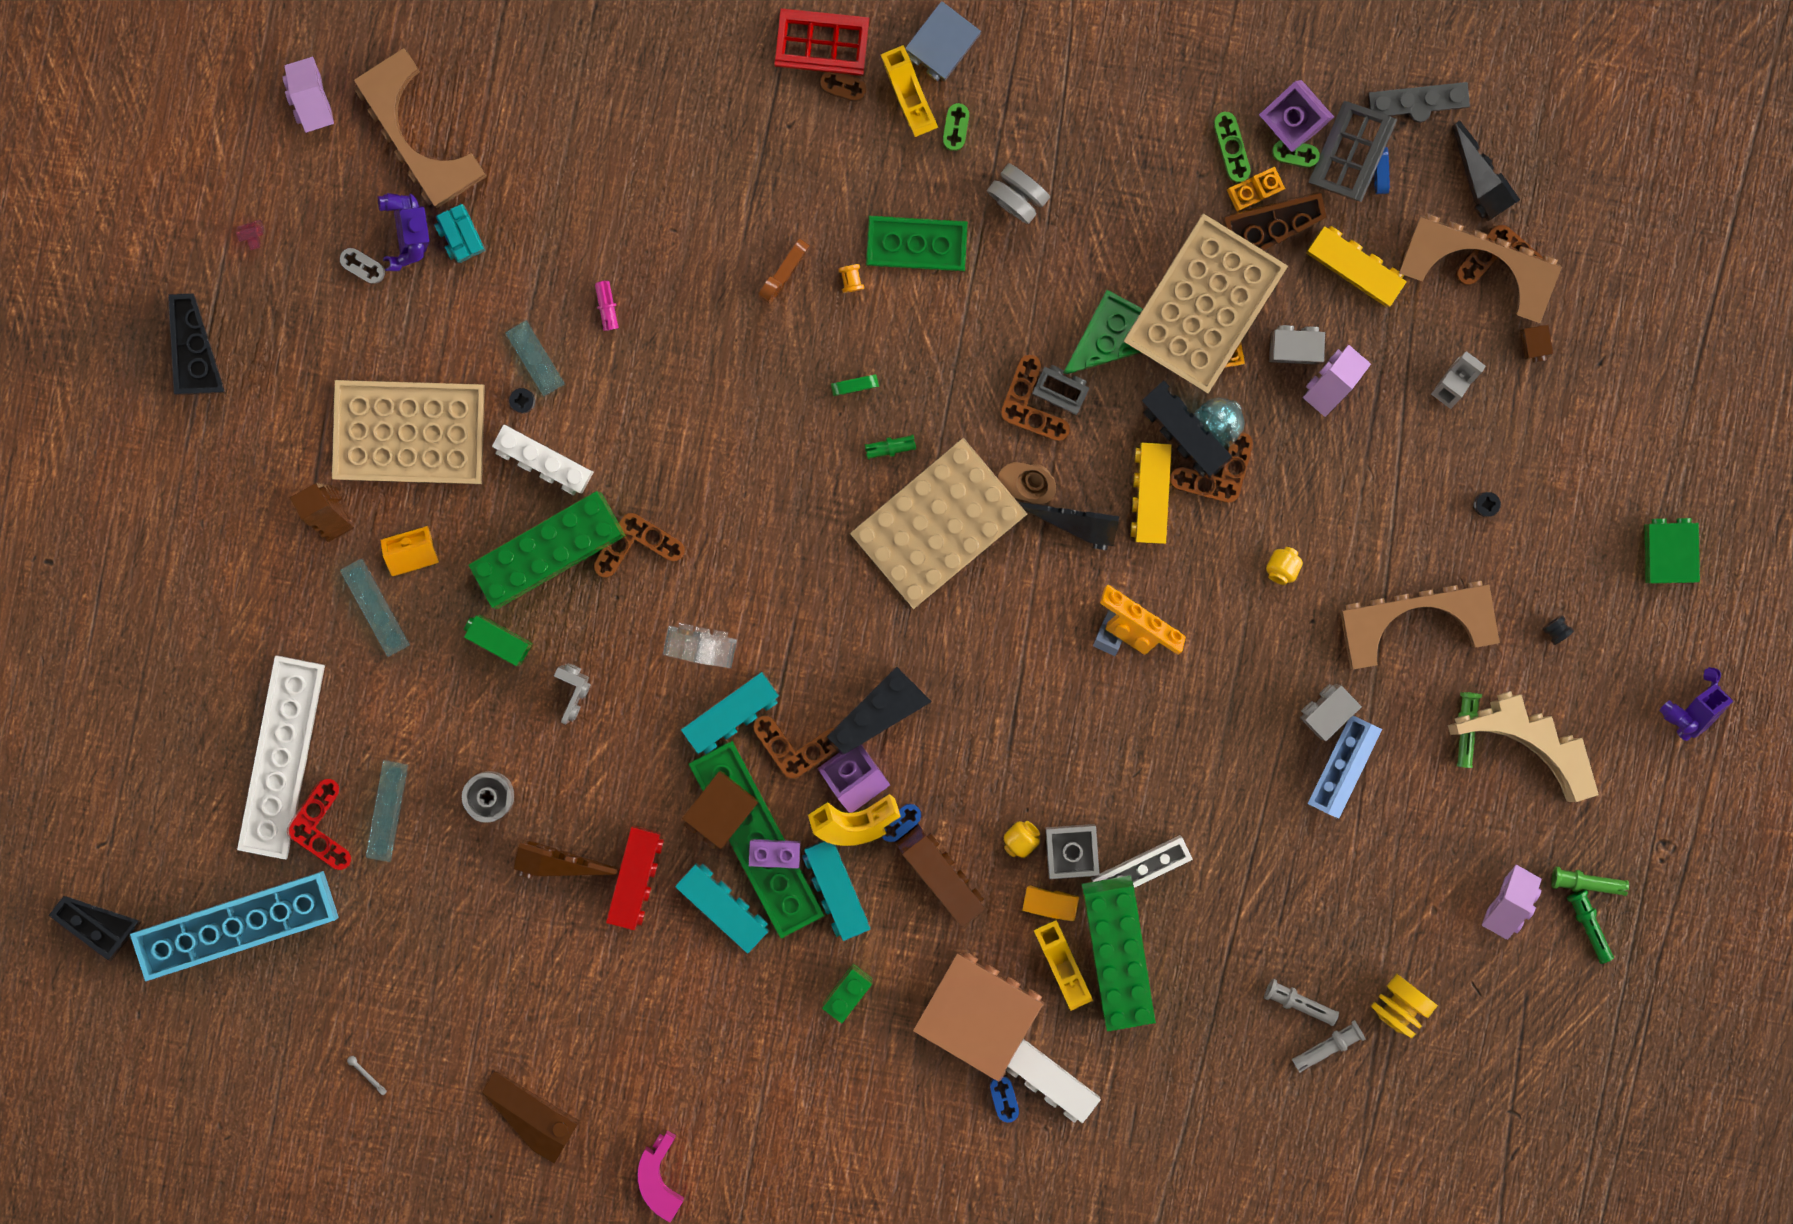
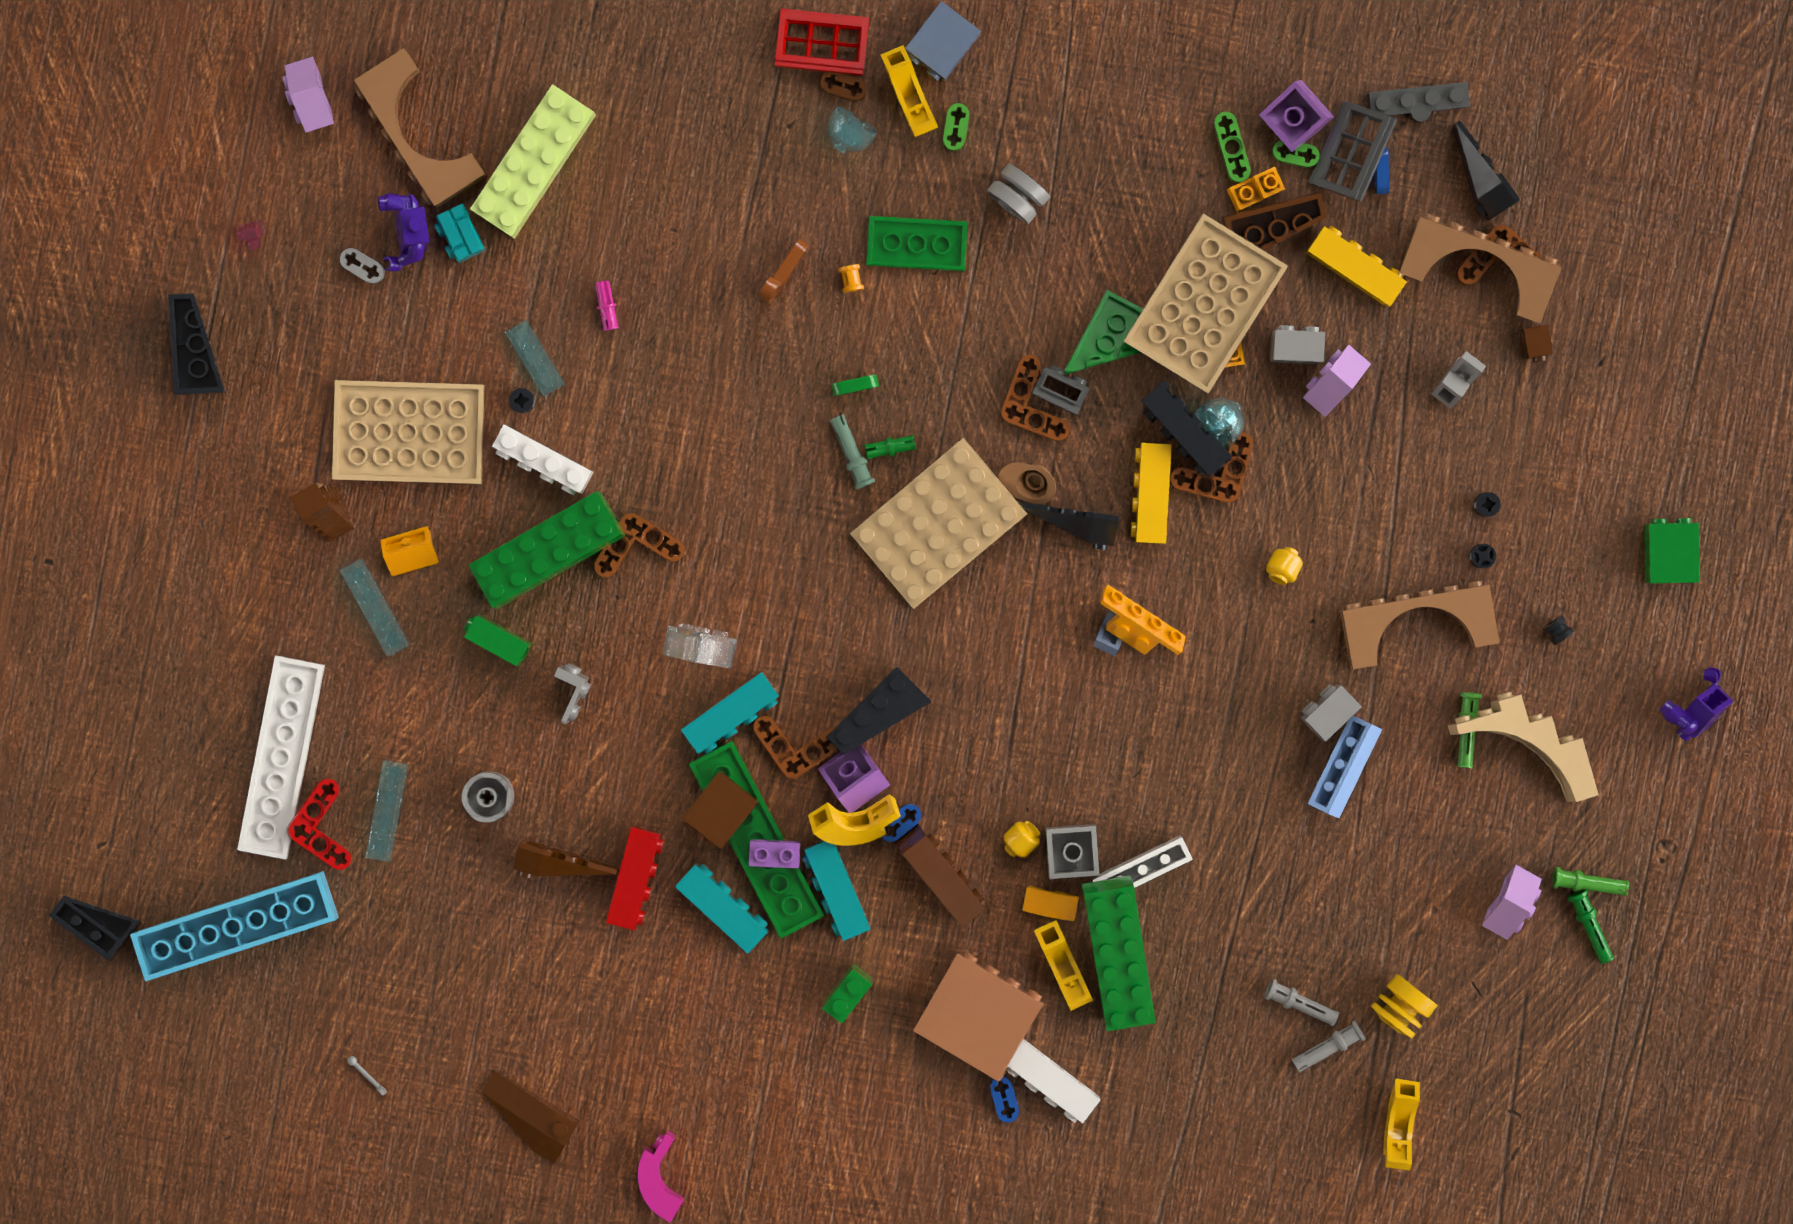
(533, 161): none -> yellowish green brick
(849, 132): none -> clear light blue cylinder
(856, 463): none -> sand green pin
(1400, 1123): none -> yellow arch
(1485, 553): none -> black wheel

